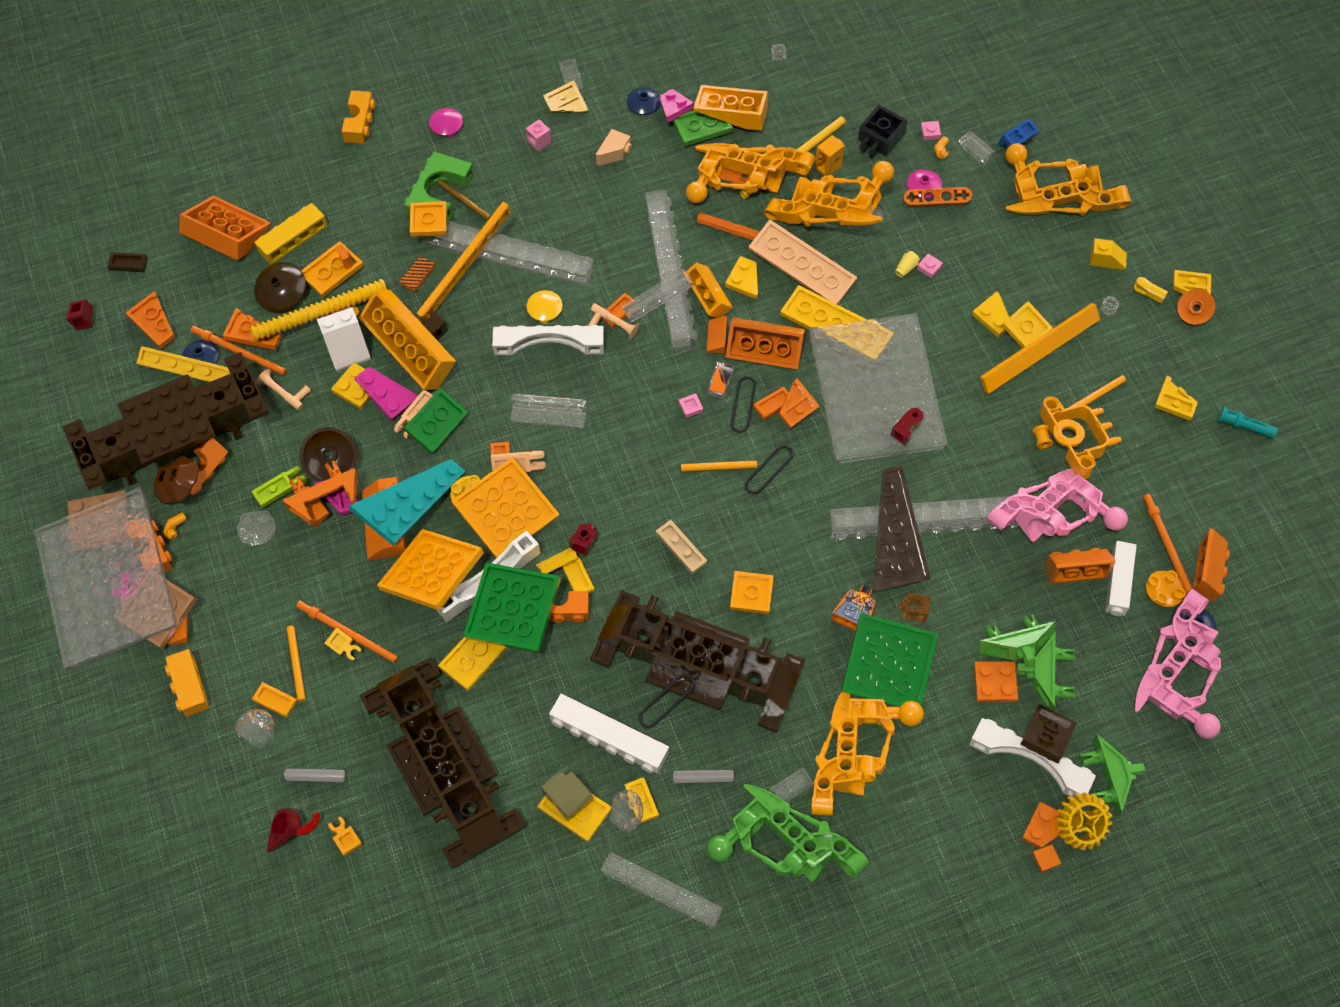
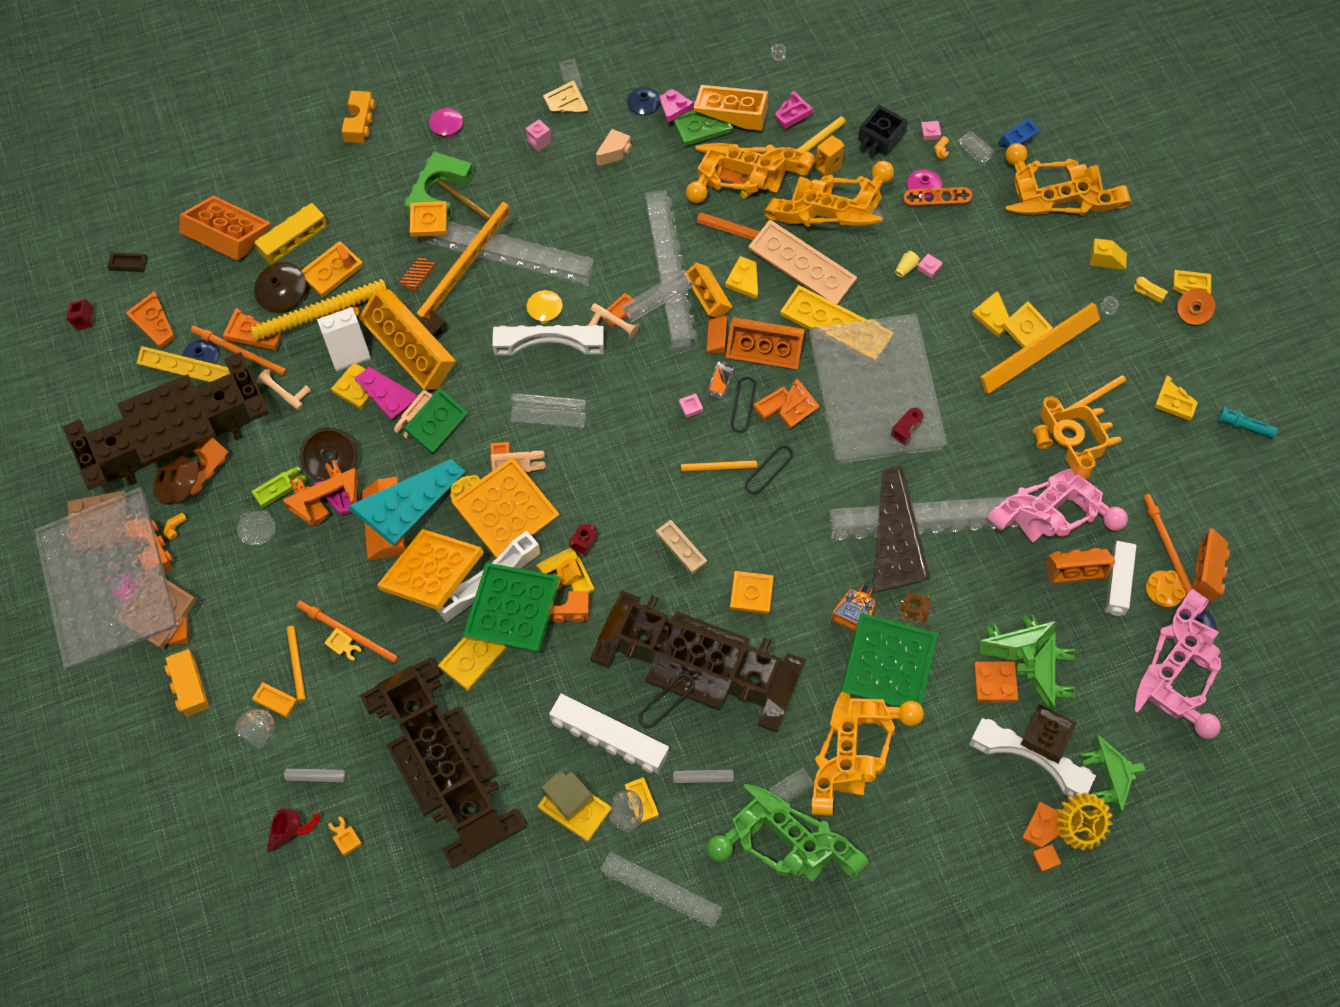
(568, 572): none -> light orange plate
(793, 111): none -> dark pink wing

